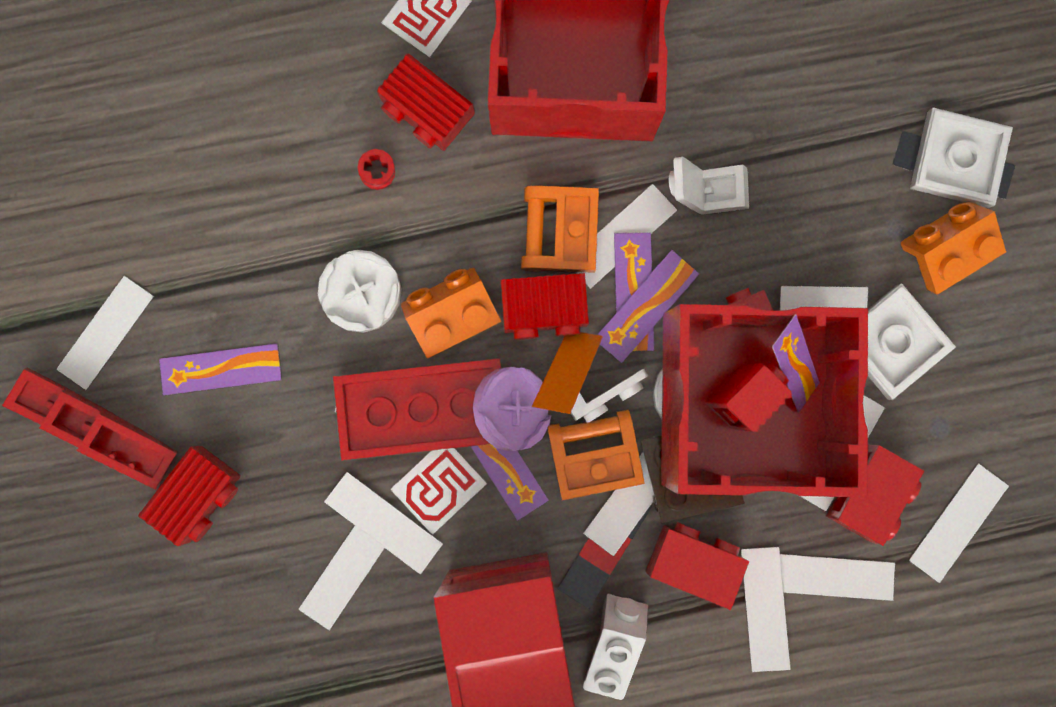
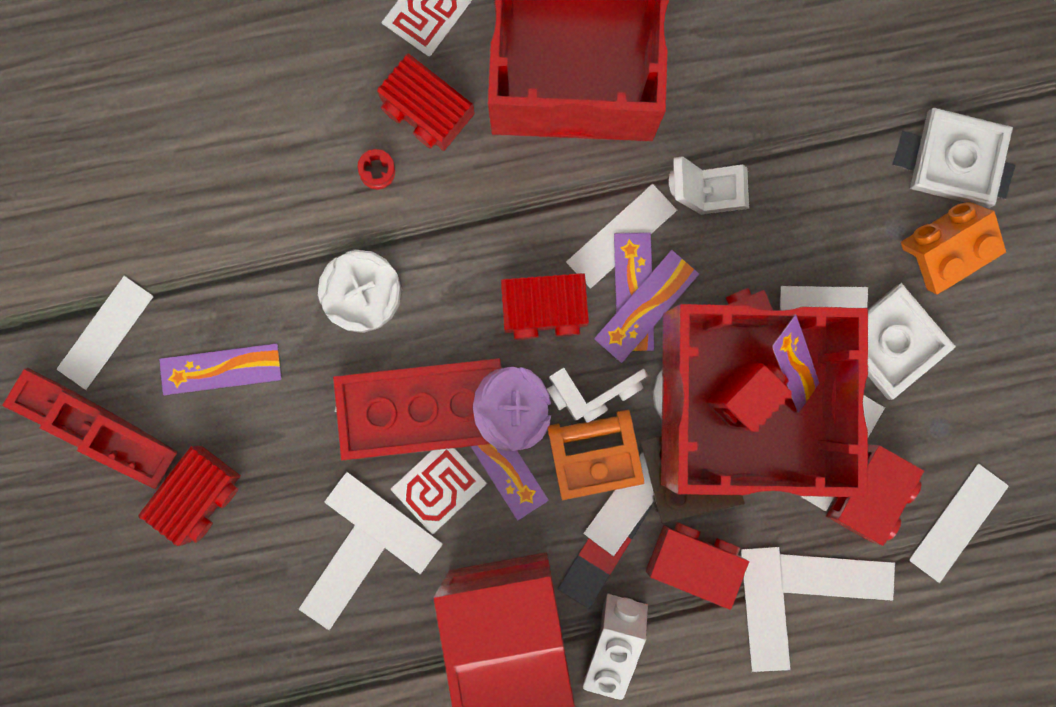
(449, 311): orange bracket -> none
(567, 373): orange sticker -> none
(573, 232): orange plate -> none

